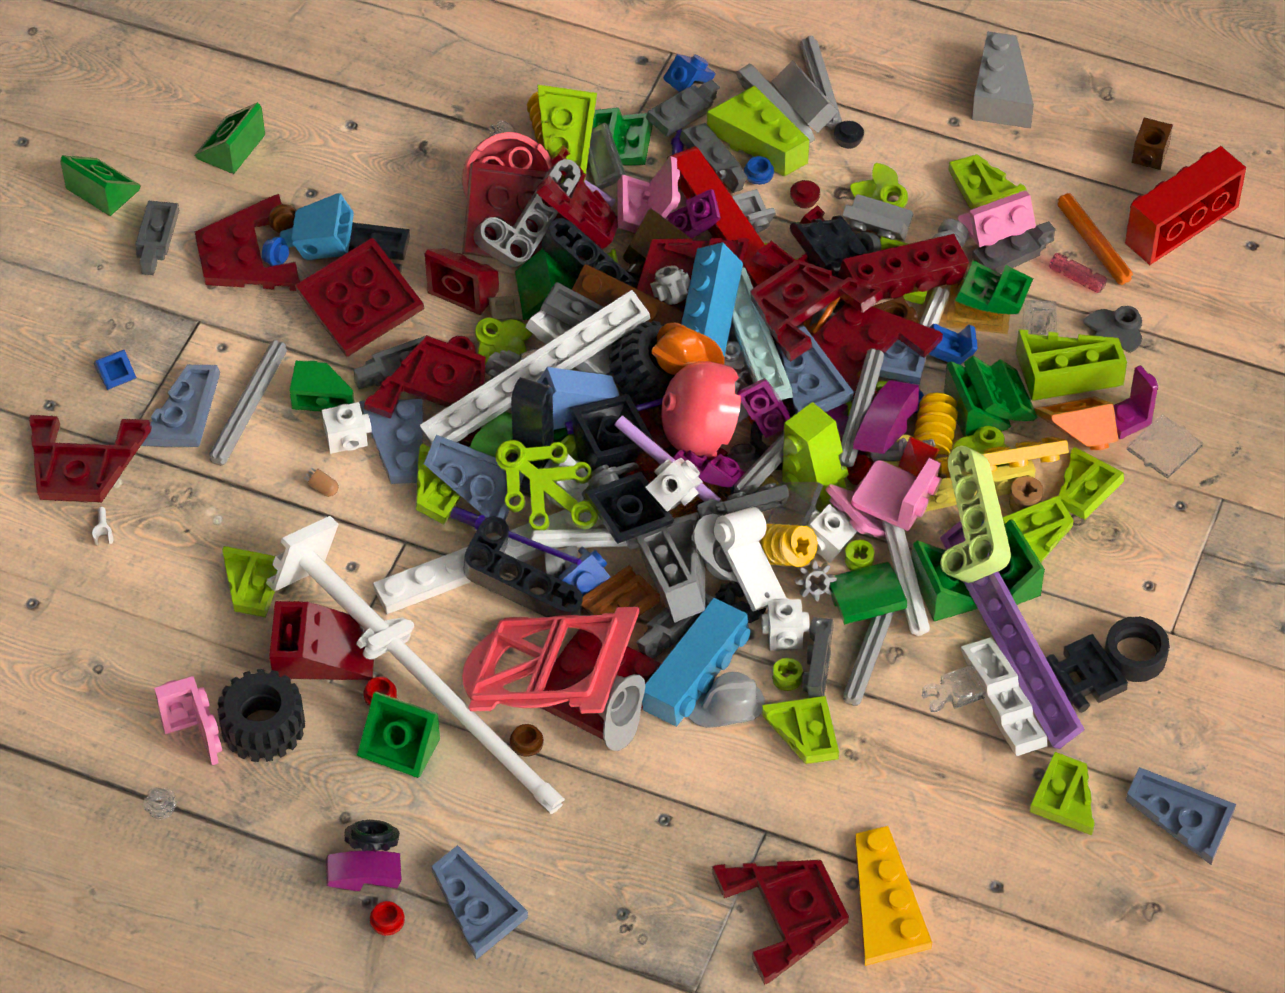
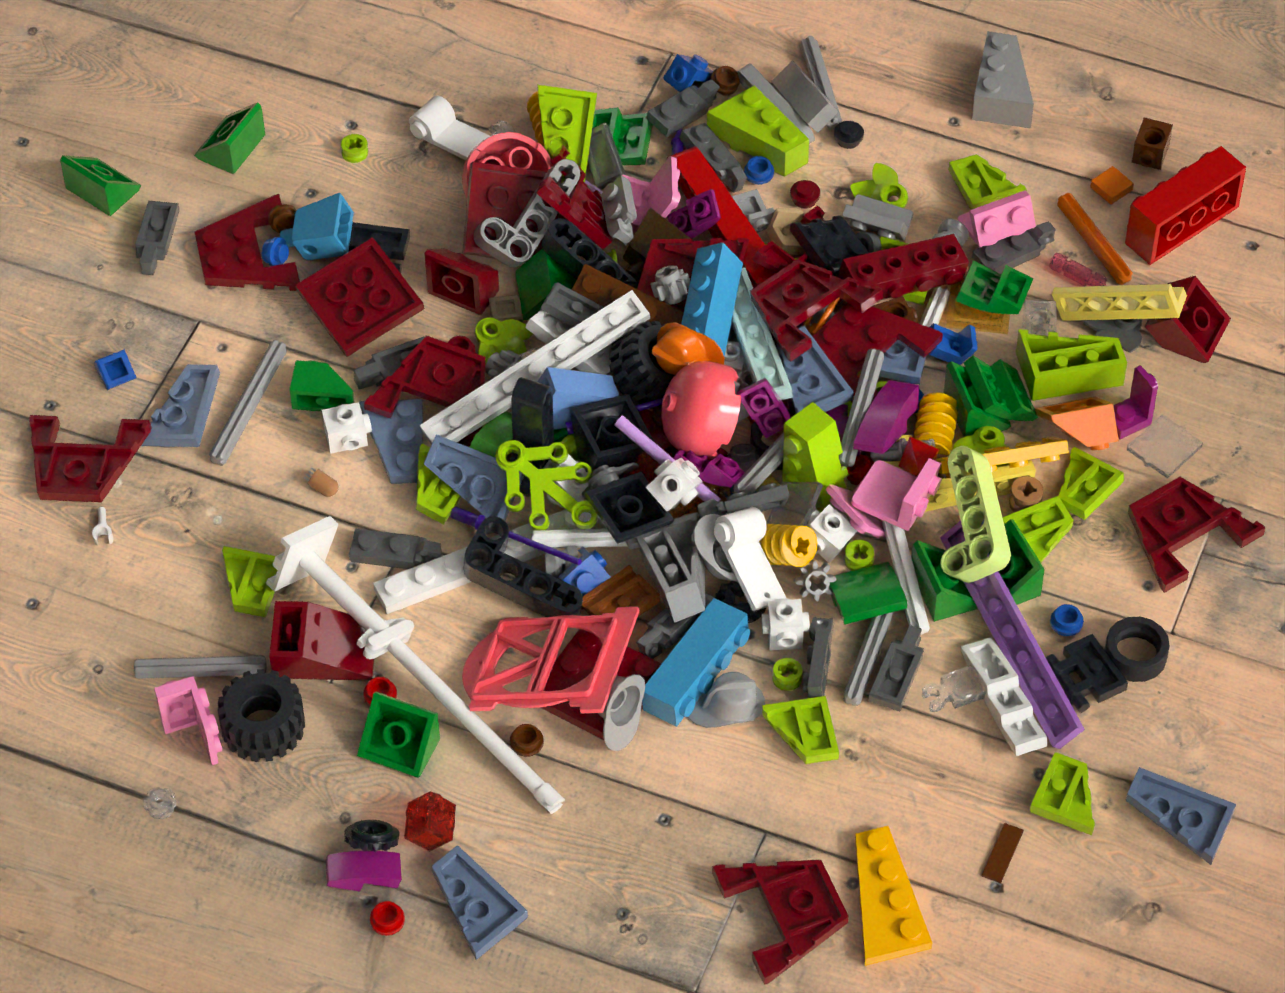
(198, 666): none -> light grey axle
(354, 155): none -> lime bush
(392, 549): none -> dark grey hinge
(430, 821): none -> clear red brick
(438, 125): none -> white door
(619, 209): none -> light grey hinge
(727, 79): none -> reddish brown plate
(780, 232): none -> tan bracket
(898, 671): none -> dark grey hinge
(1002, 853): none -> reddish brown window
(1066, 620): none -> blue plate
(1112, 185): none -> orange tile
(1119, 302): none -> light yellow fence
(1177, 517): none -> dark red wing
(1198, 326): none -> dark red slope

